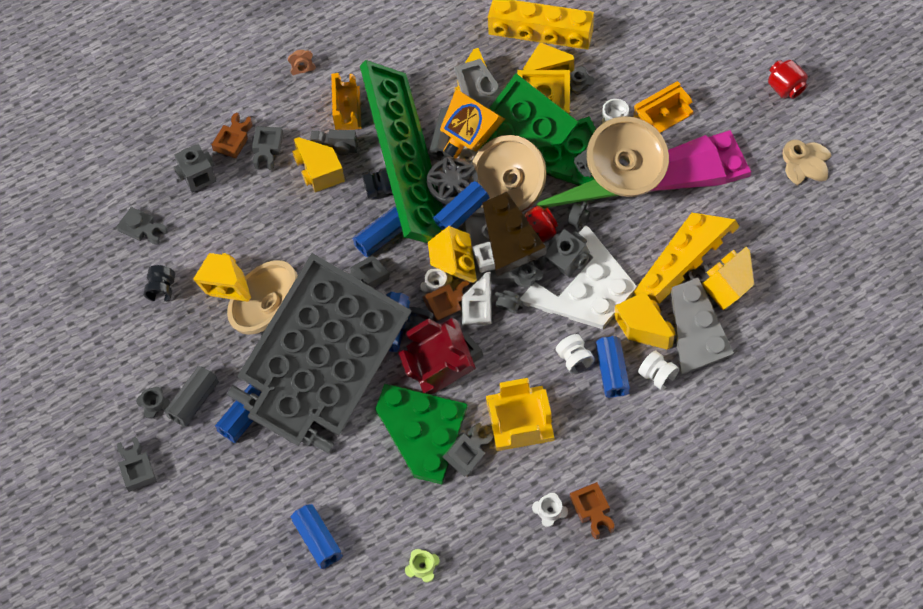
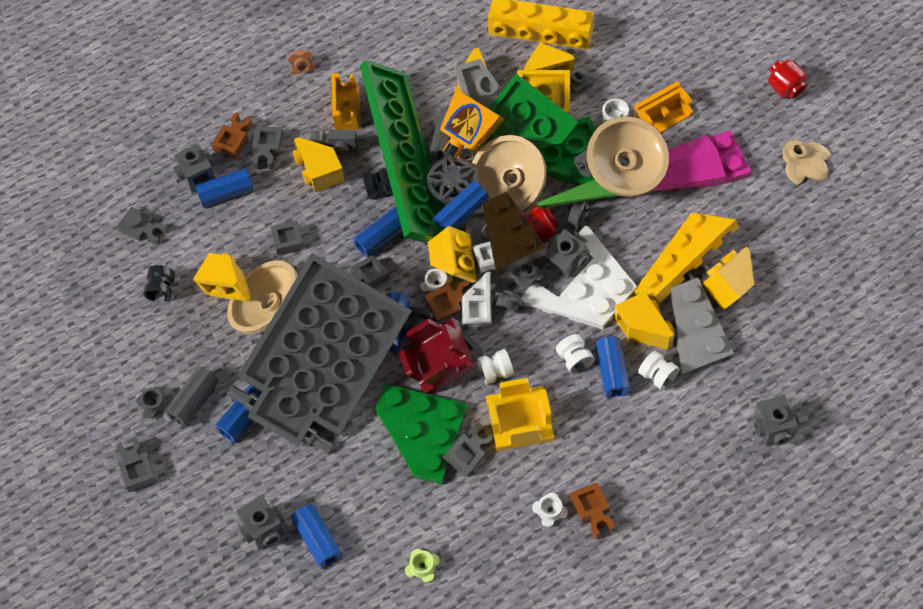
(224, 187): none -> blue axle
(261, 523): none -> dark grey brick
(287, 237): none -> dark grey plate
(498, 365): none -> white wheel
(775, 421): none -> dark grey brick

